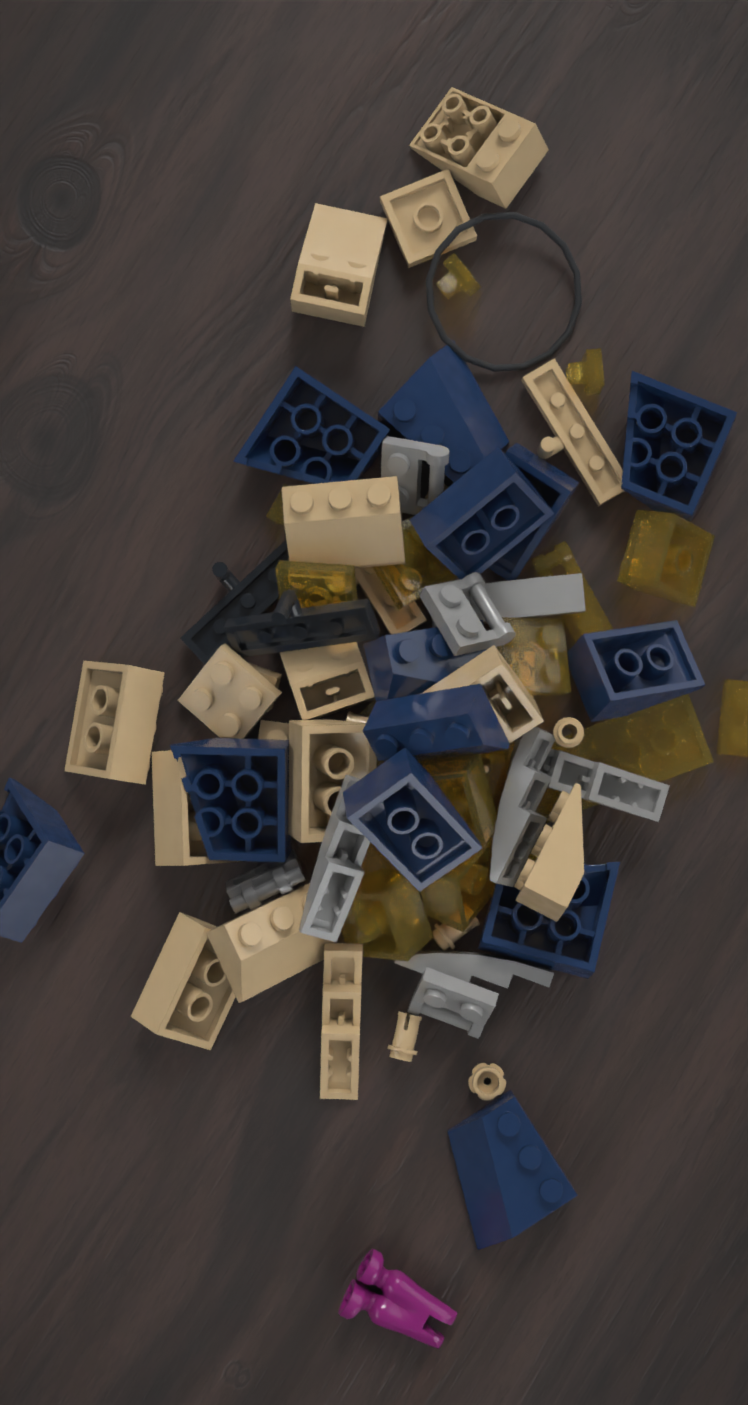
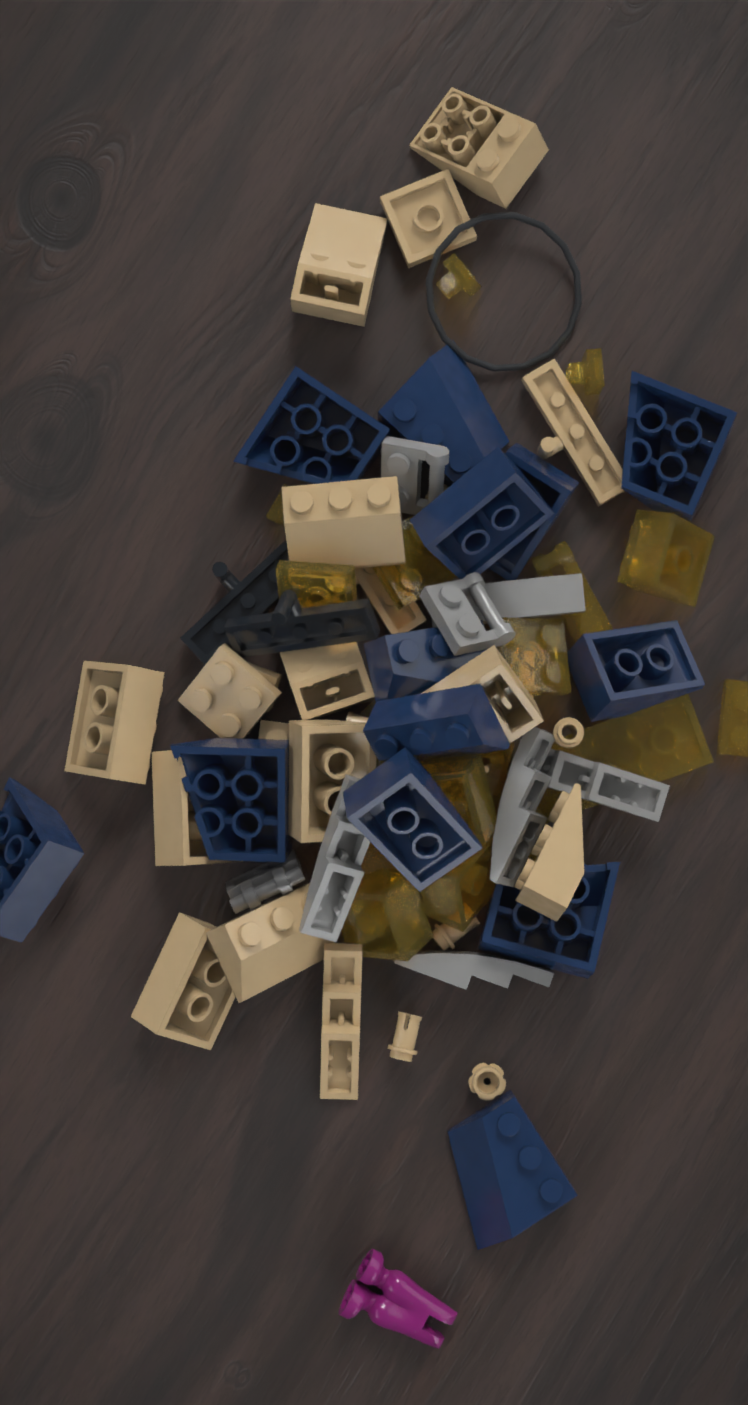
(453, 1001): light grey plate -> none

